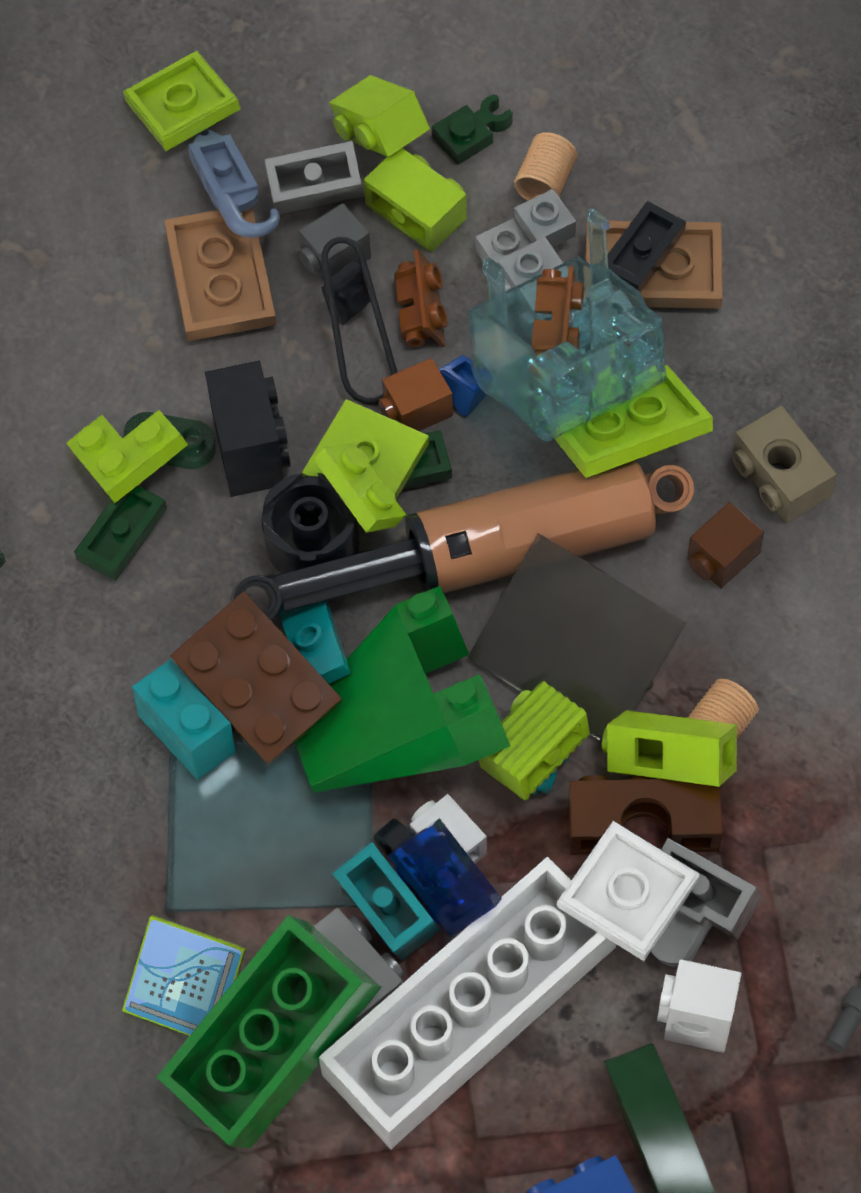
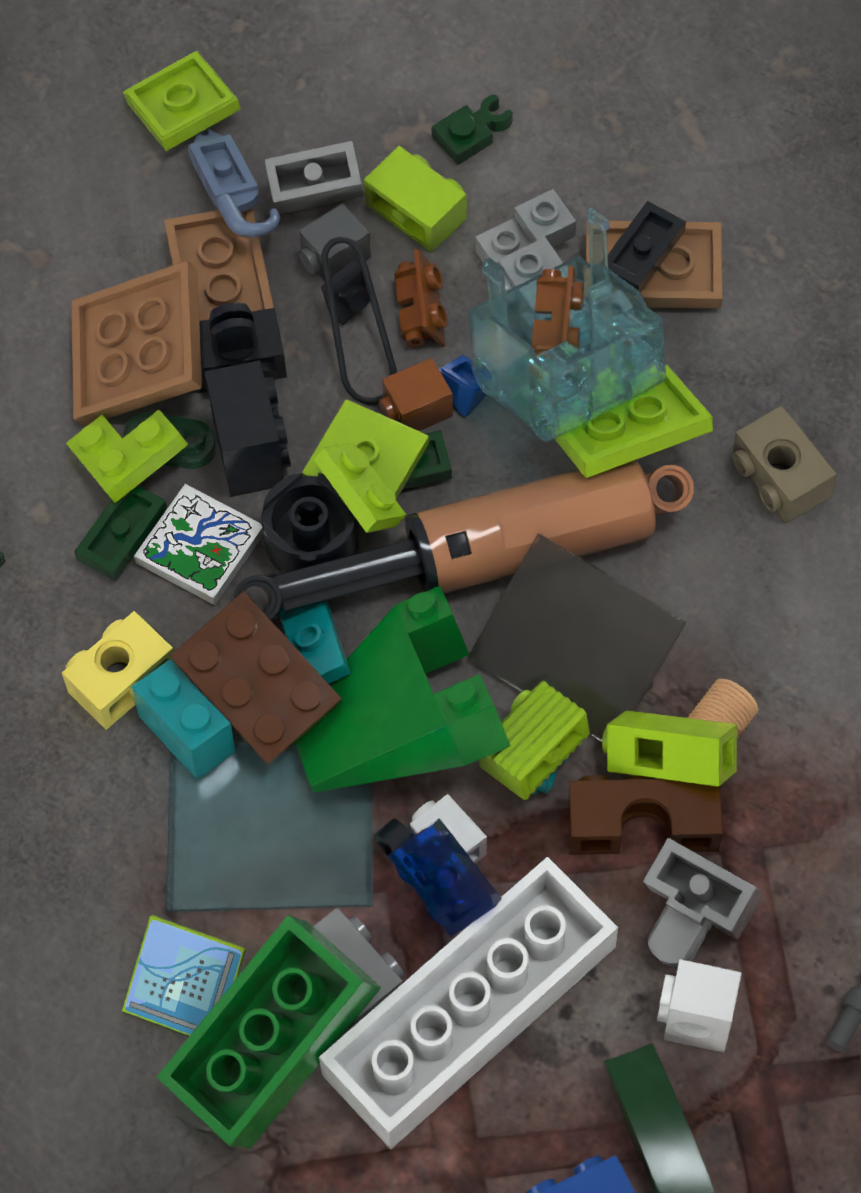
(108, 693): none -> light yellow brick
(136, 343): none -> medium nougat plate
(199, 544): none -> tile
(238, 337): none -> black brick
(378, 115): lime brick -> none
(386, 901): teal brick -> none
(545, 166): light nougat piece -> none
(628, 890): white tile -> none
(724, 545): reddish brown brick -> none

